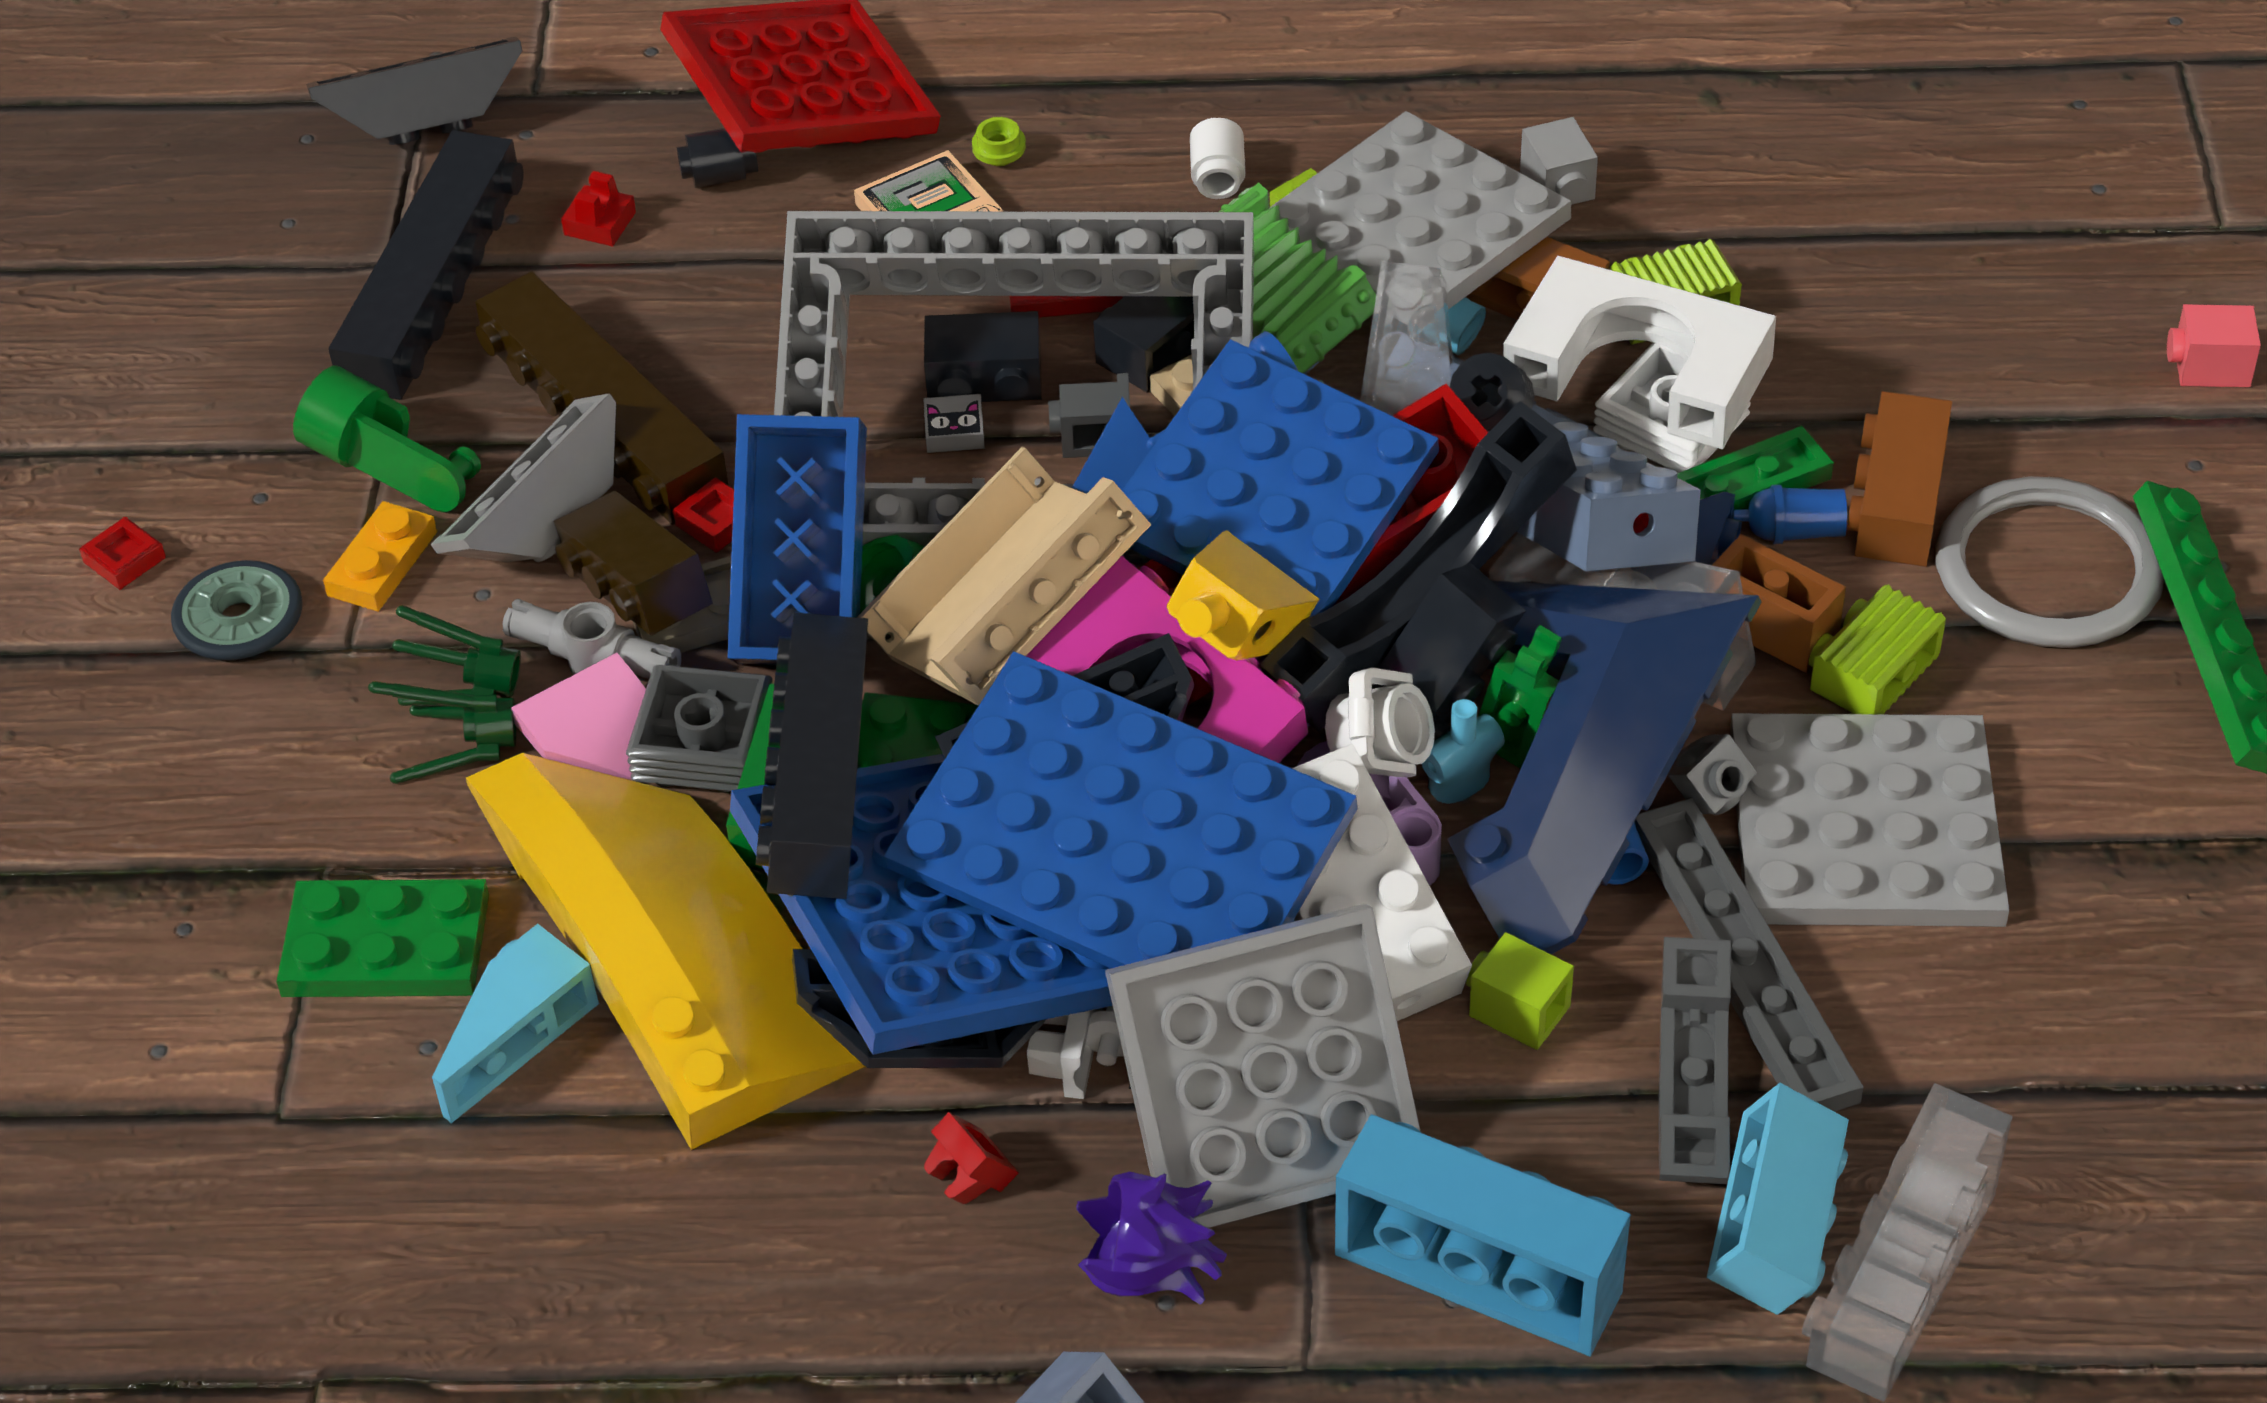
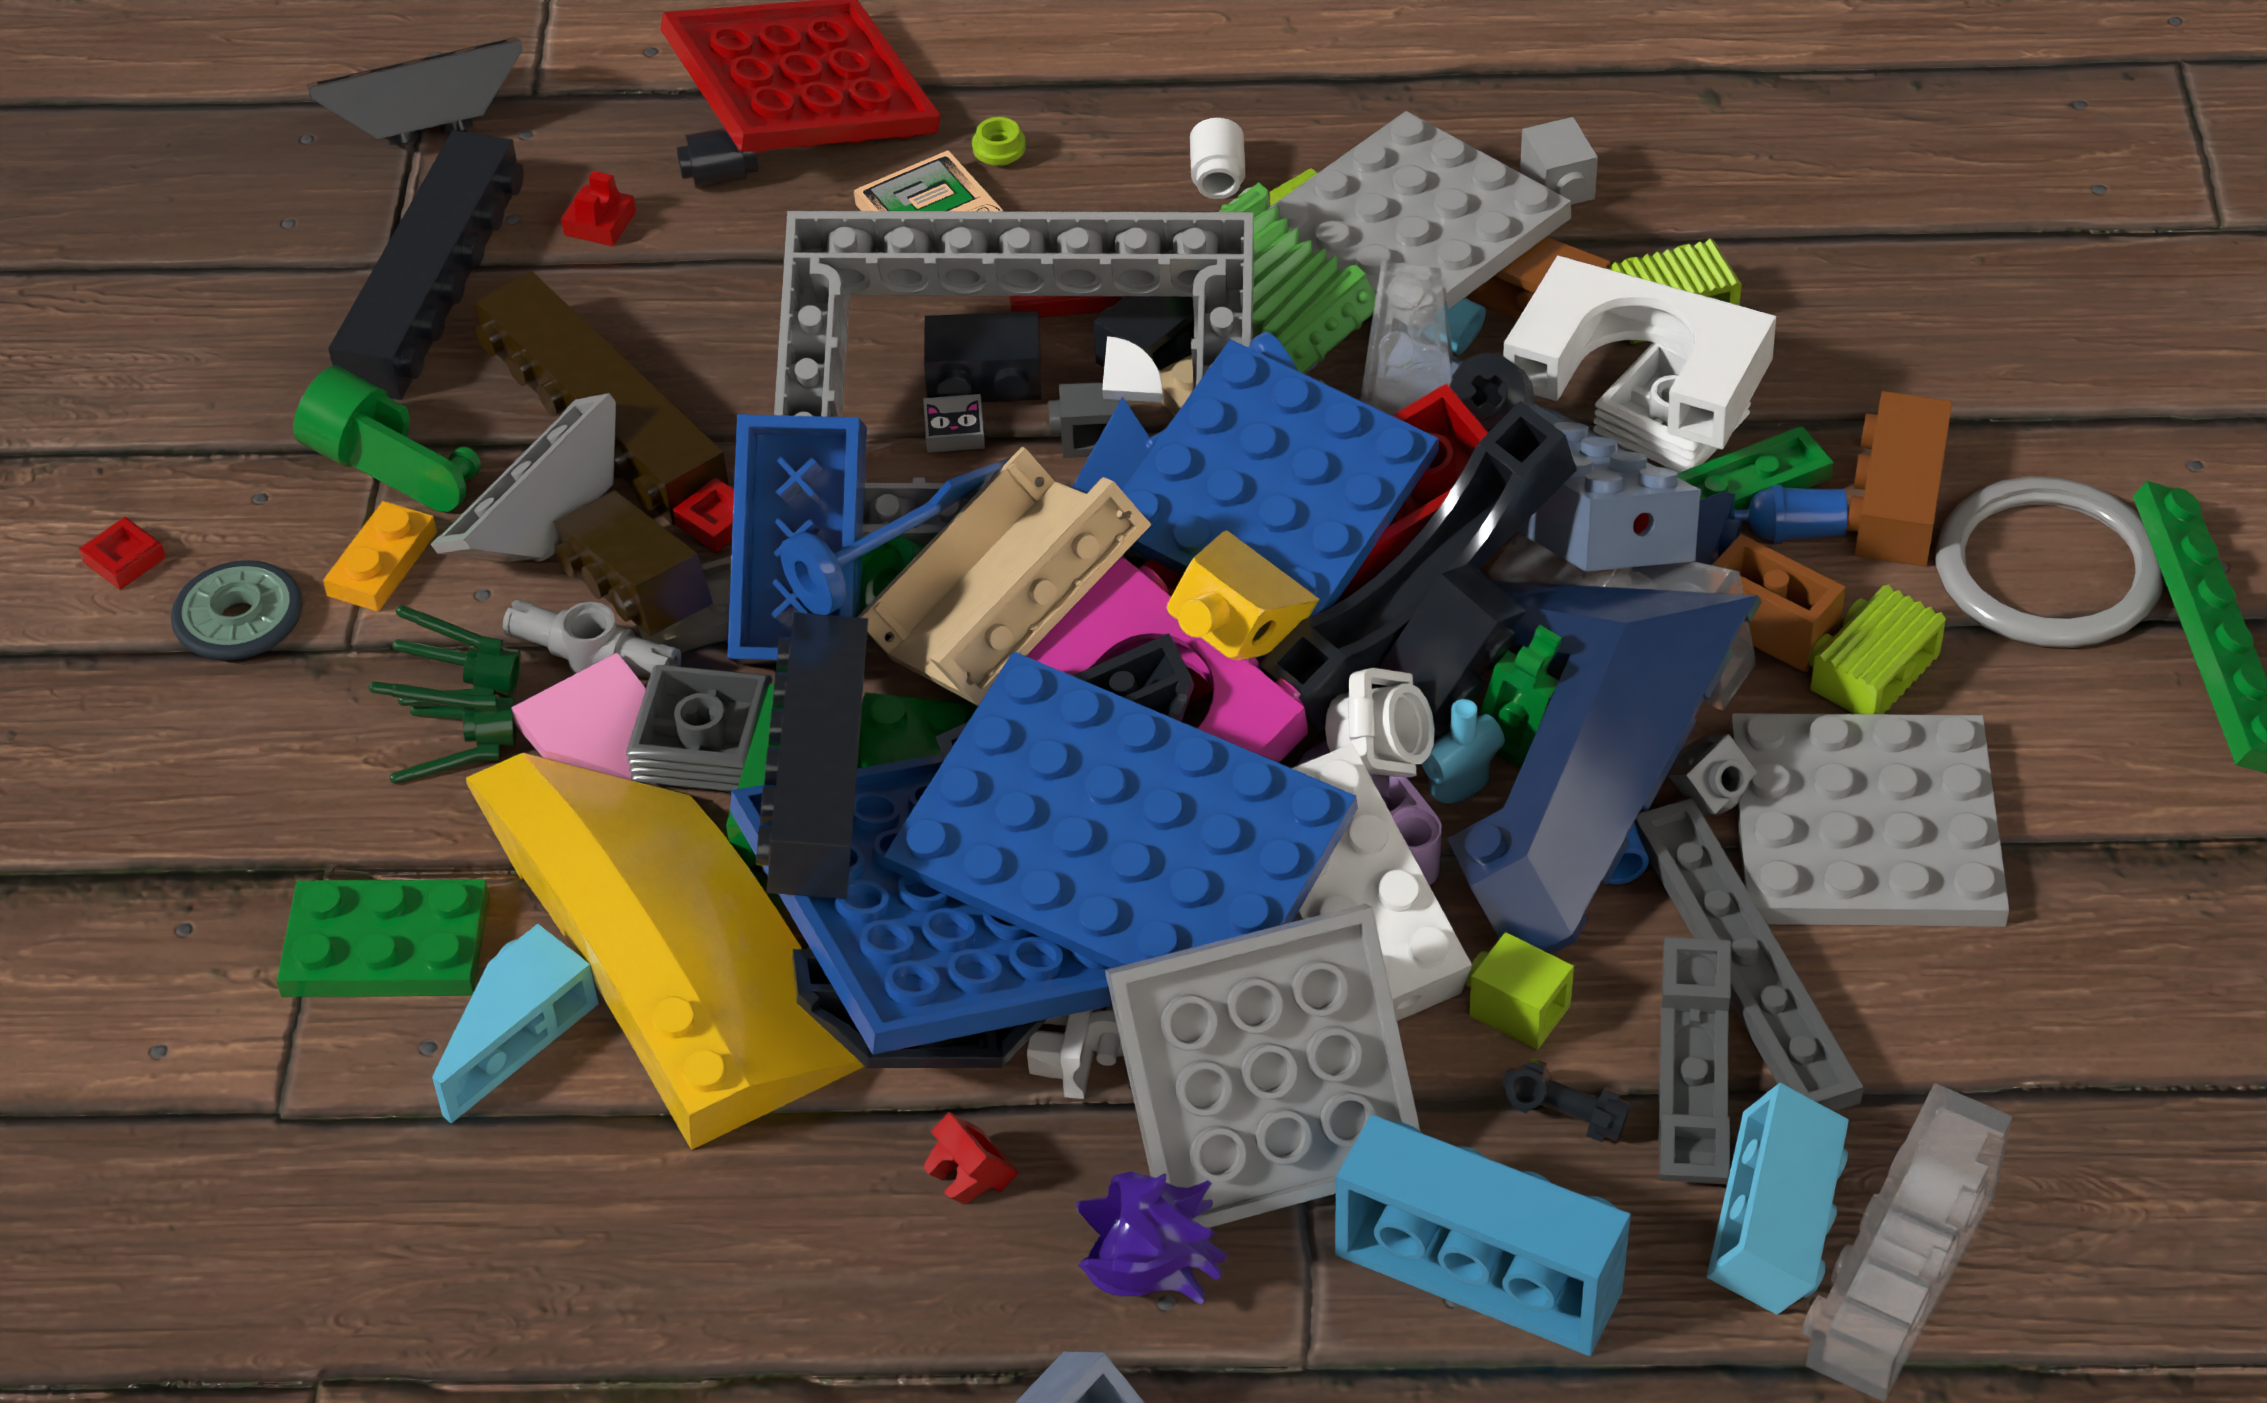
(817, 572): none -> blue piece
(1130, 373): none -> white tile
(1534, 1085): none -> black bar
(2215, 345): coral brick -> none

